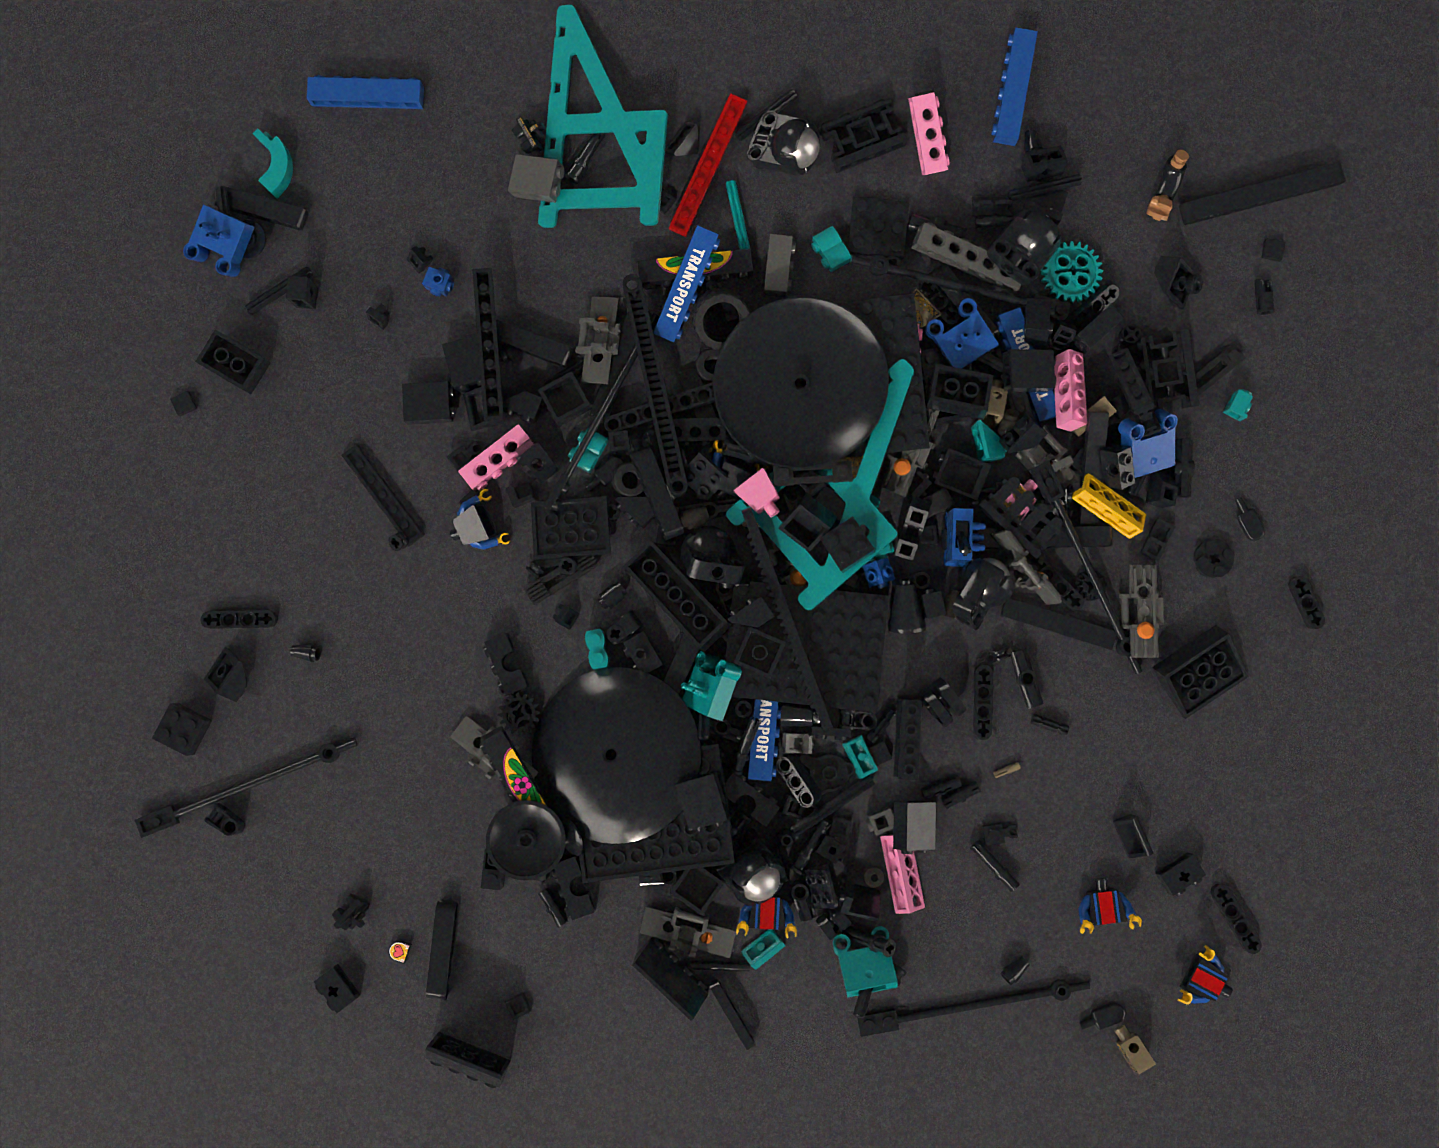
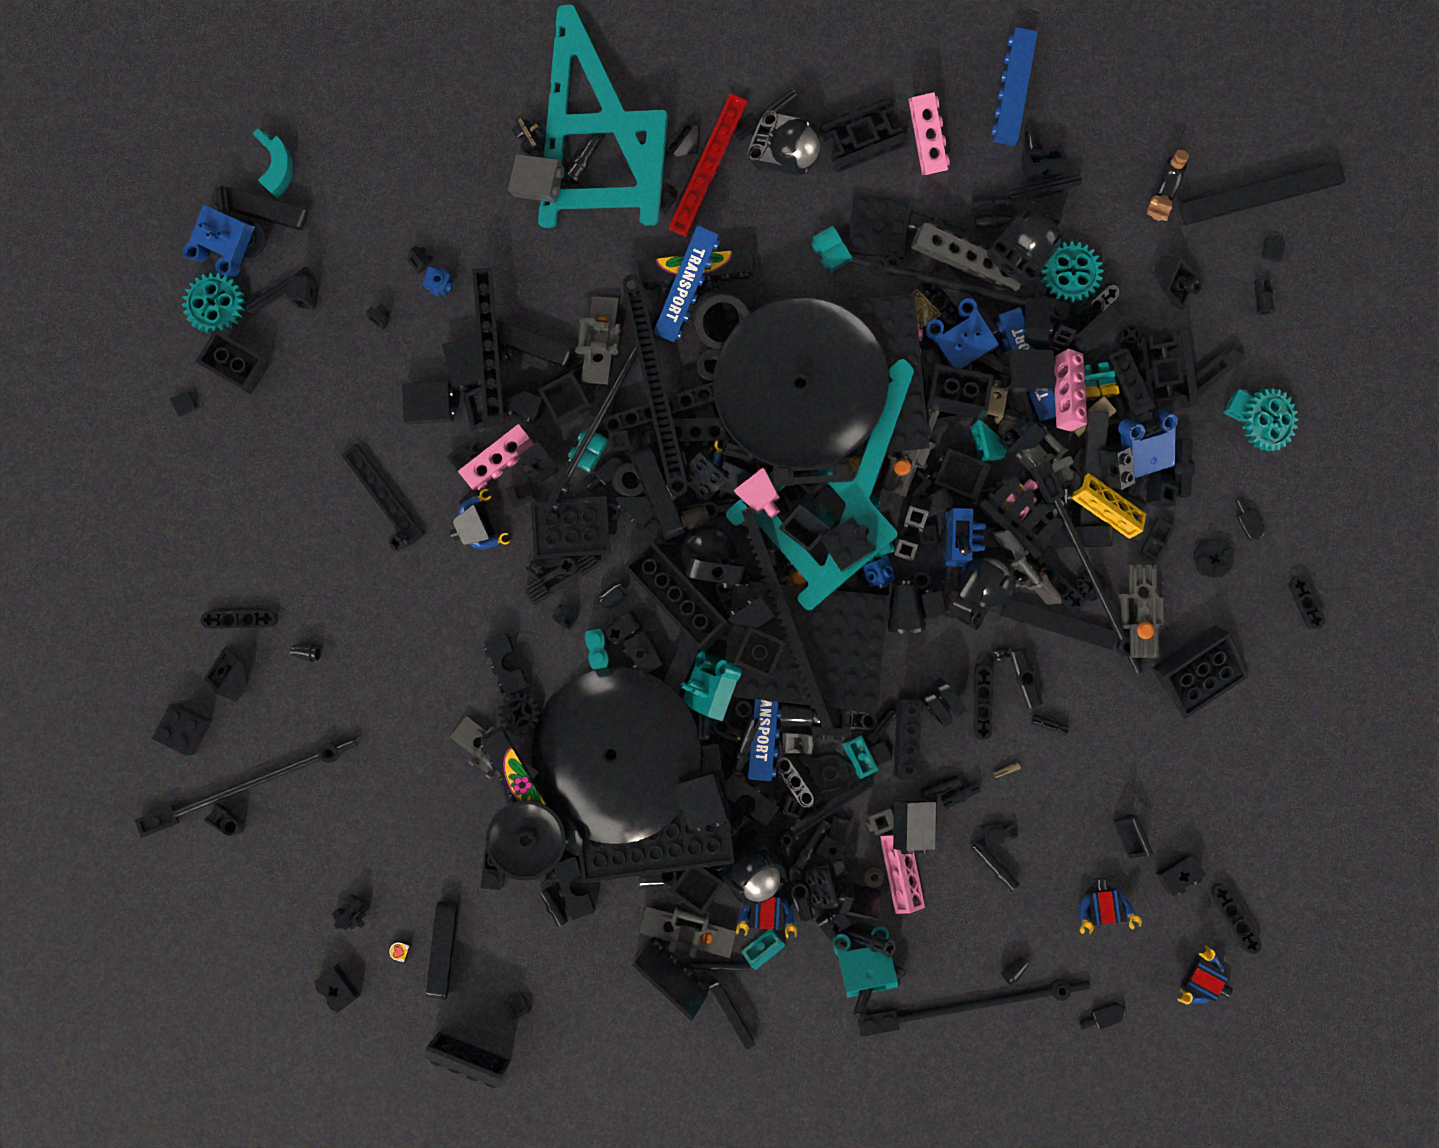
(201, 292): none -> teal gear
(365, 92): blue brick -> none
(737, 215): teal axle -> none
(779, 265): dark grey brick -> none
(1101, 383): none -> hips
(1138, 1056): dark tan torso -> none
(1269, 419): none -> teal gear

